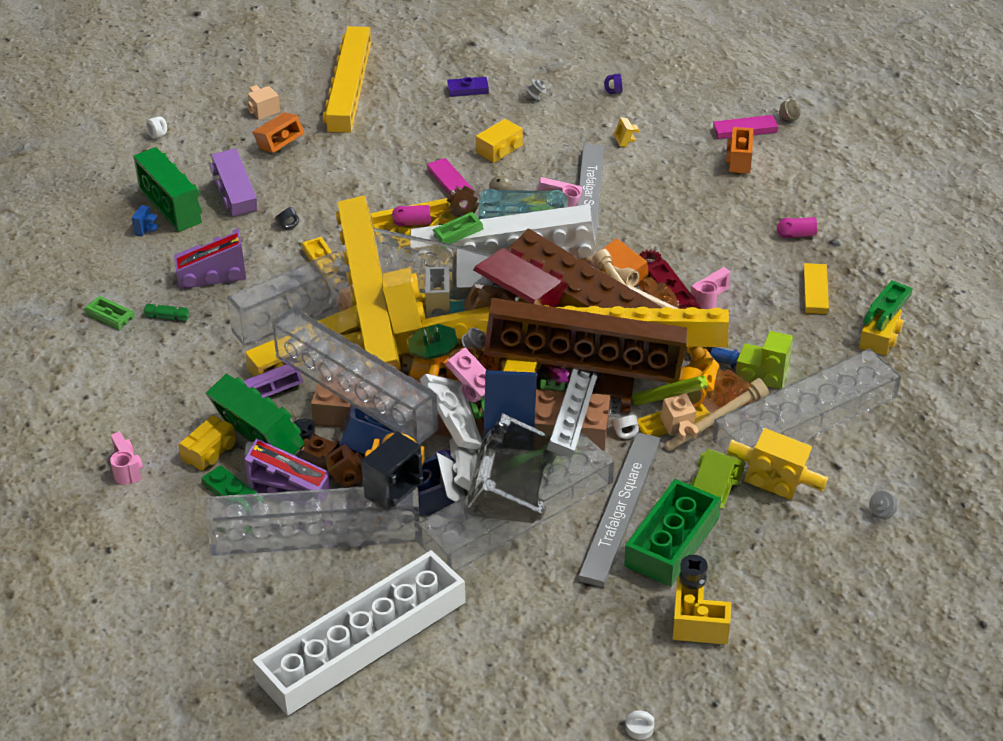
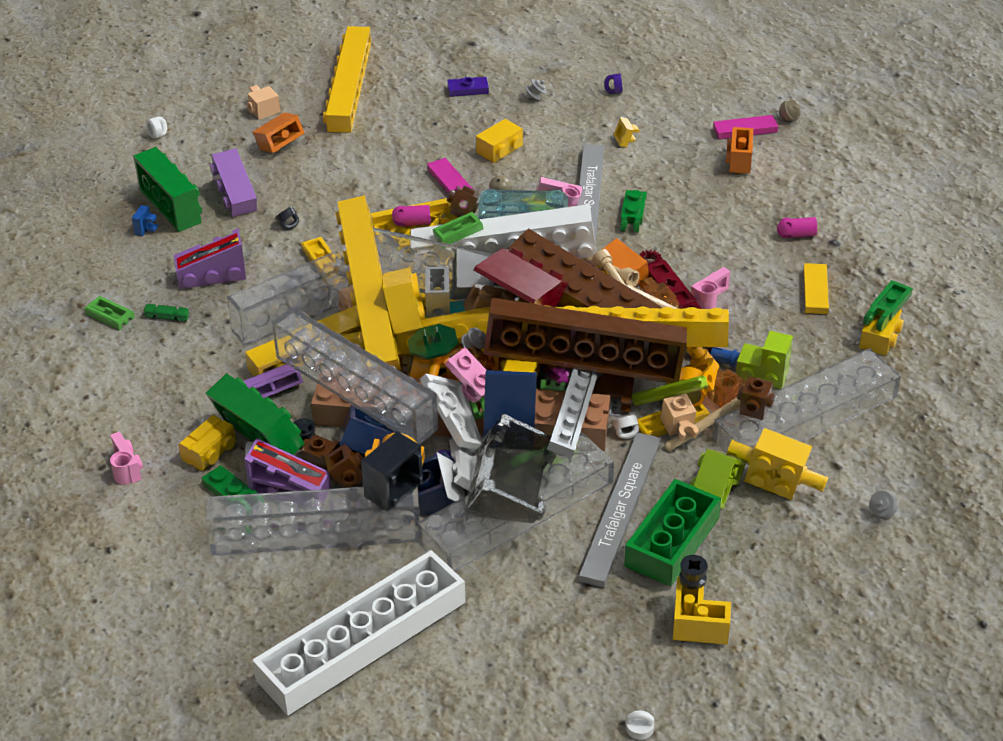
(633, 209): none -> green hinge
(755, 398): none -> reddish brown brick

